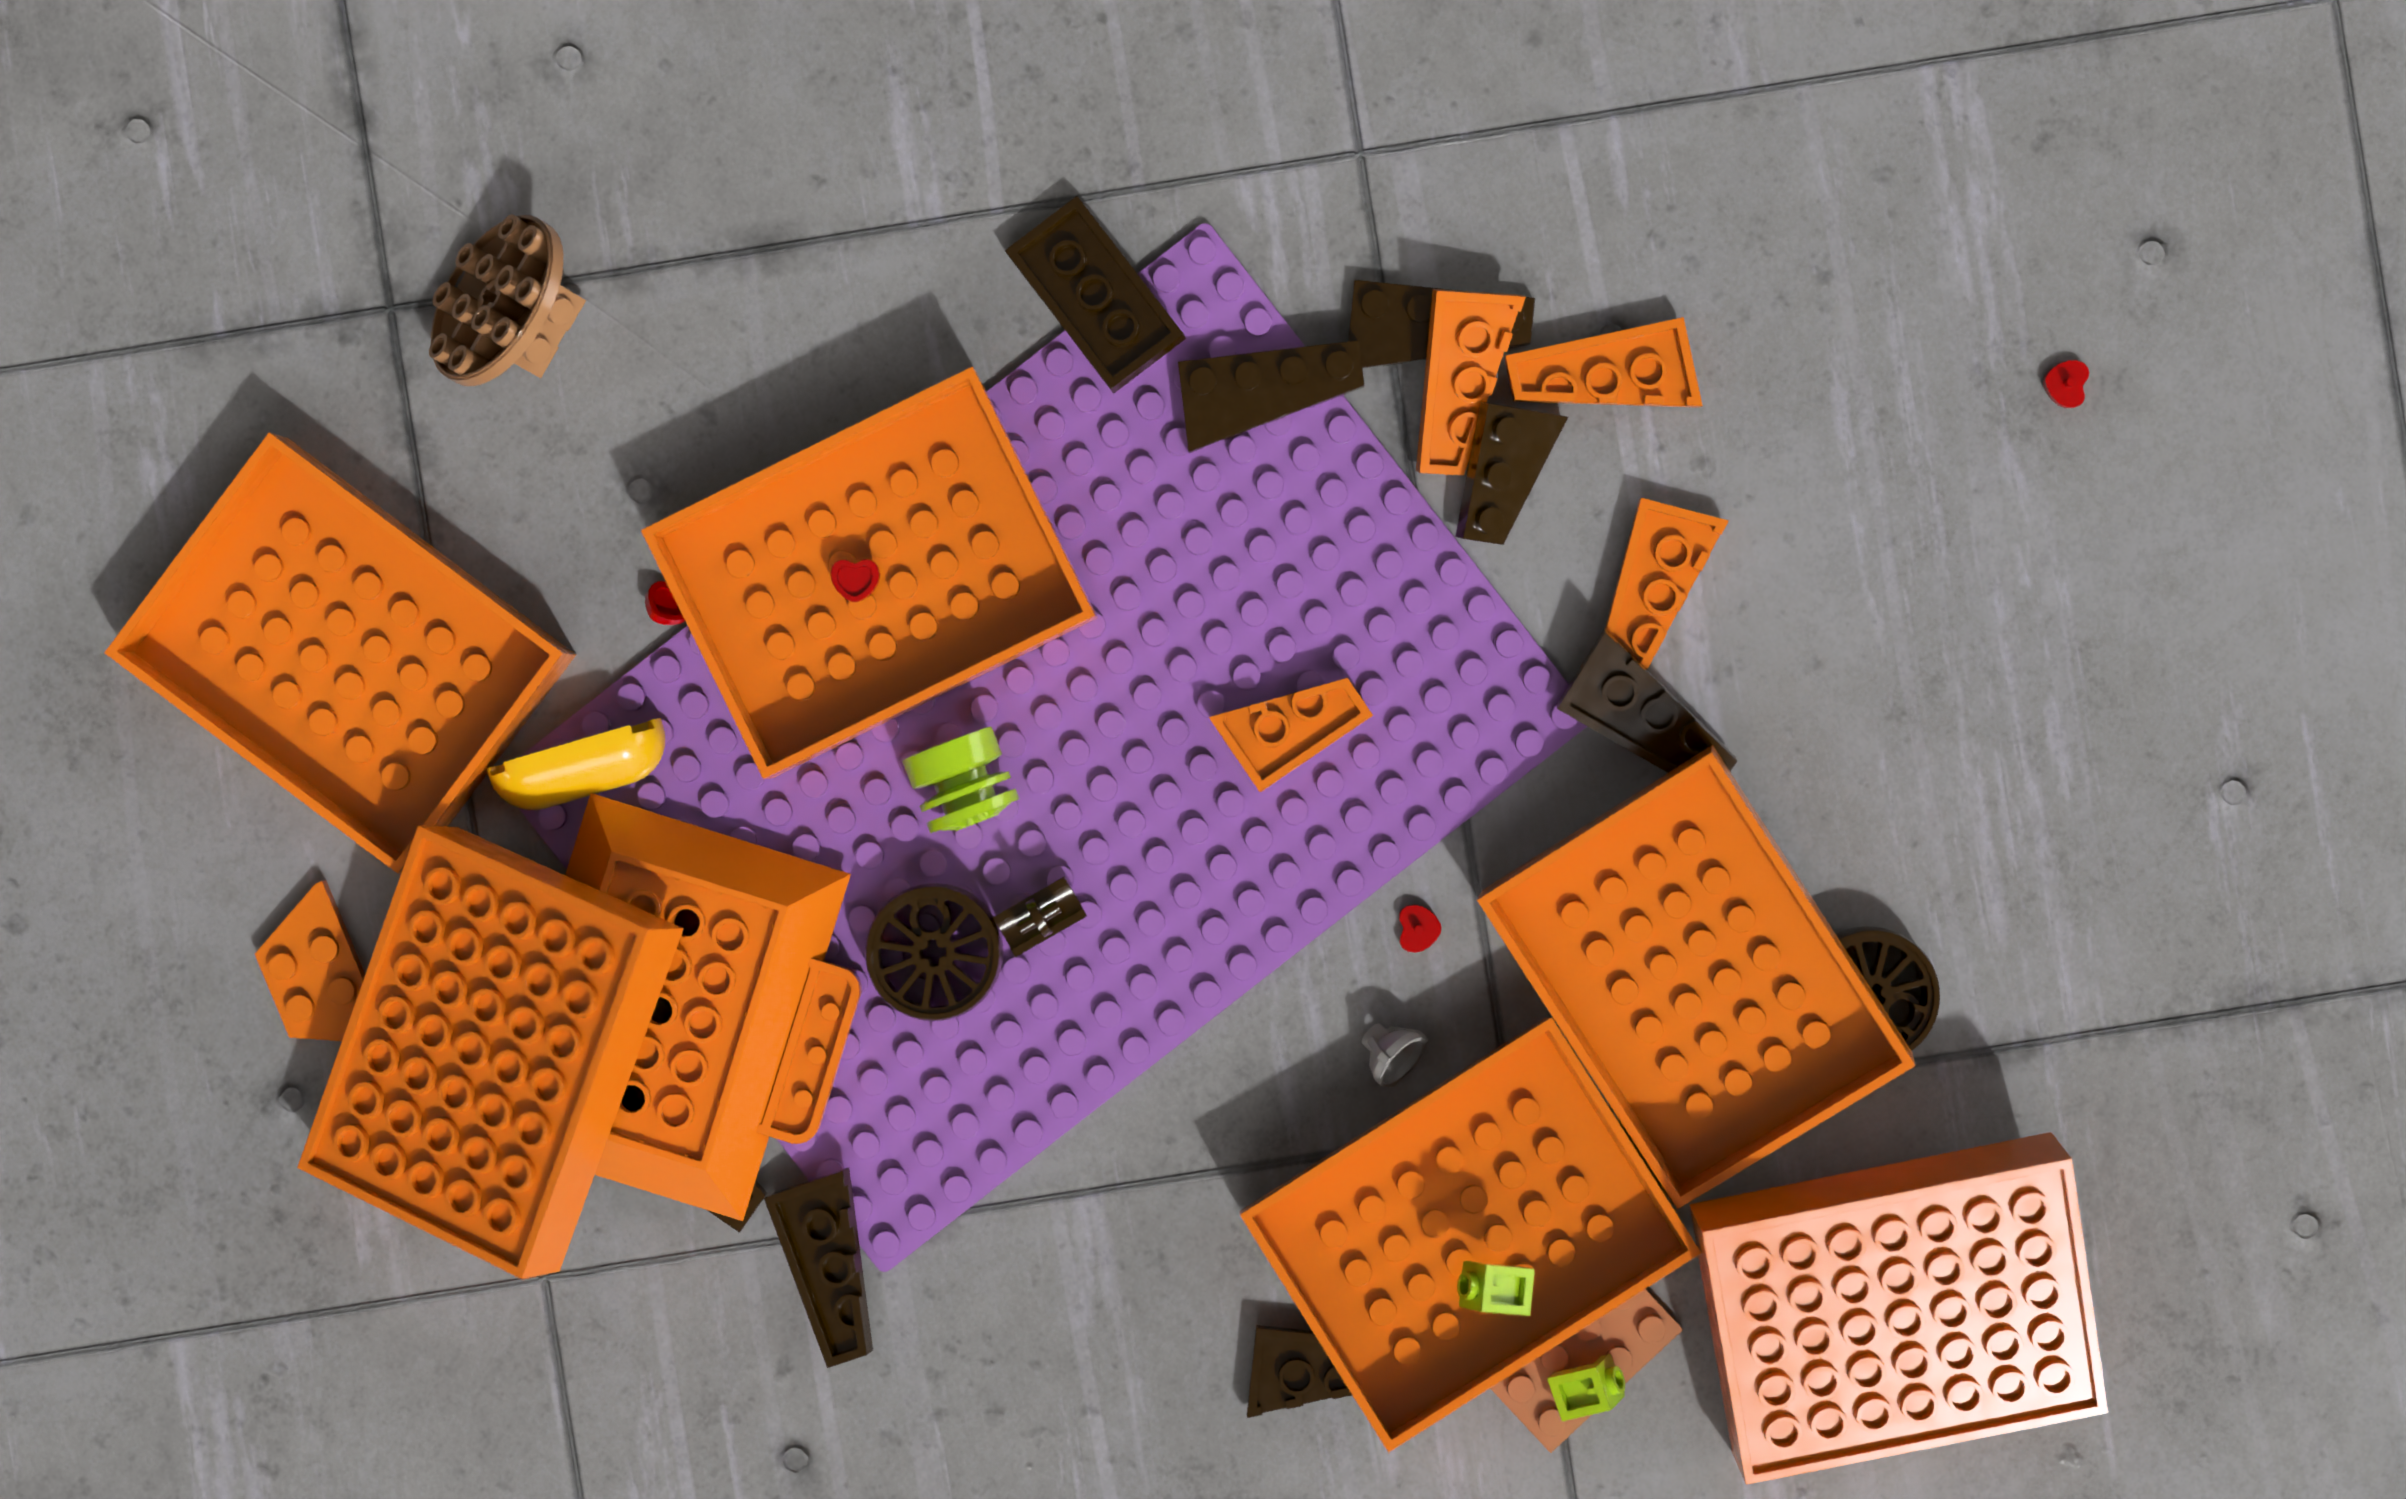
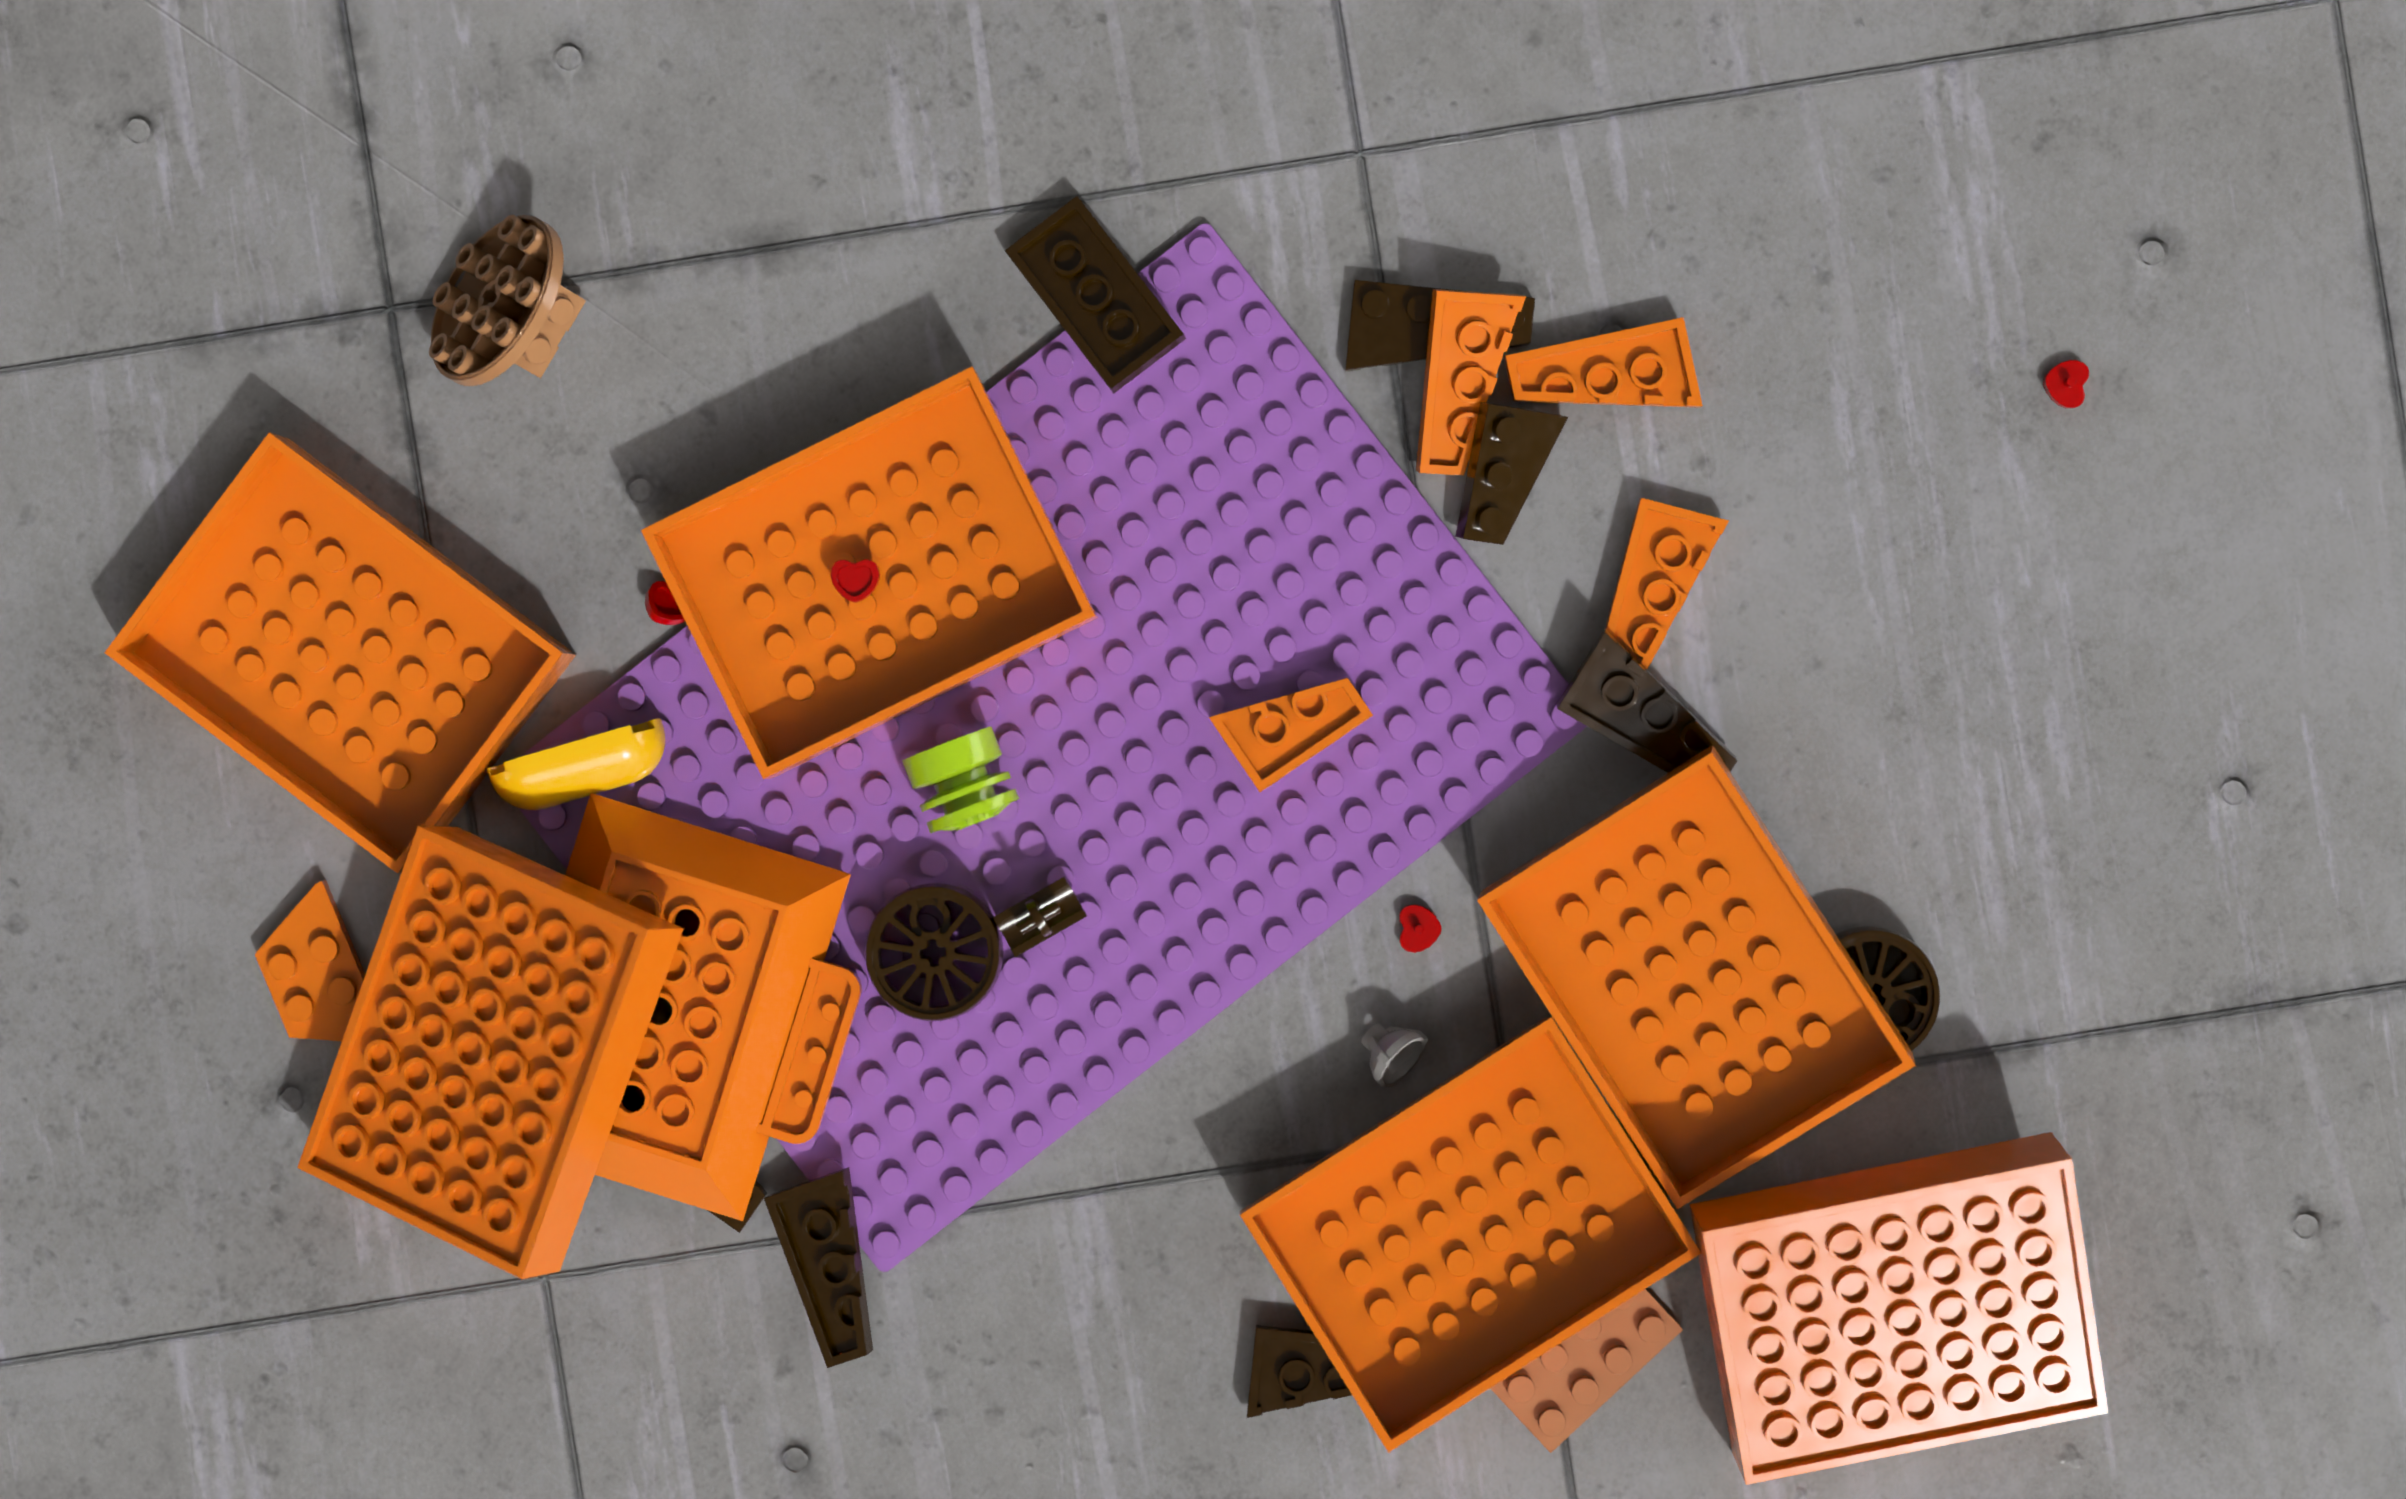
(1257, 388): dark brown wing -> none
(1496, 1288): lime bracket -> none
(1587, 1388): lime bracket -> none

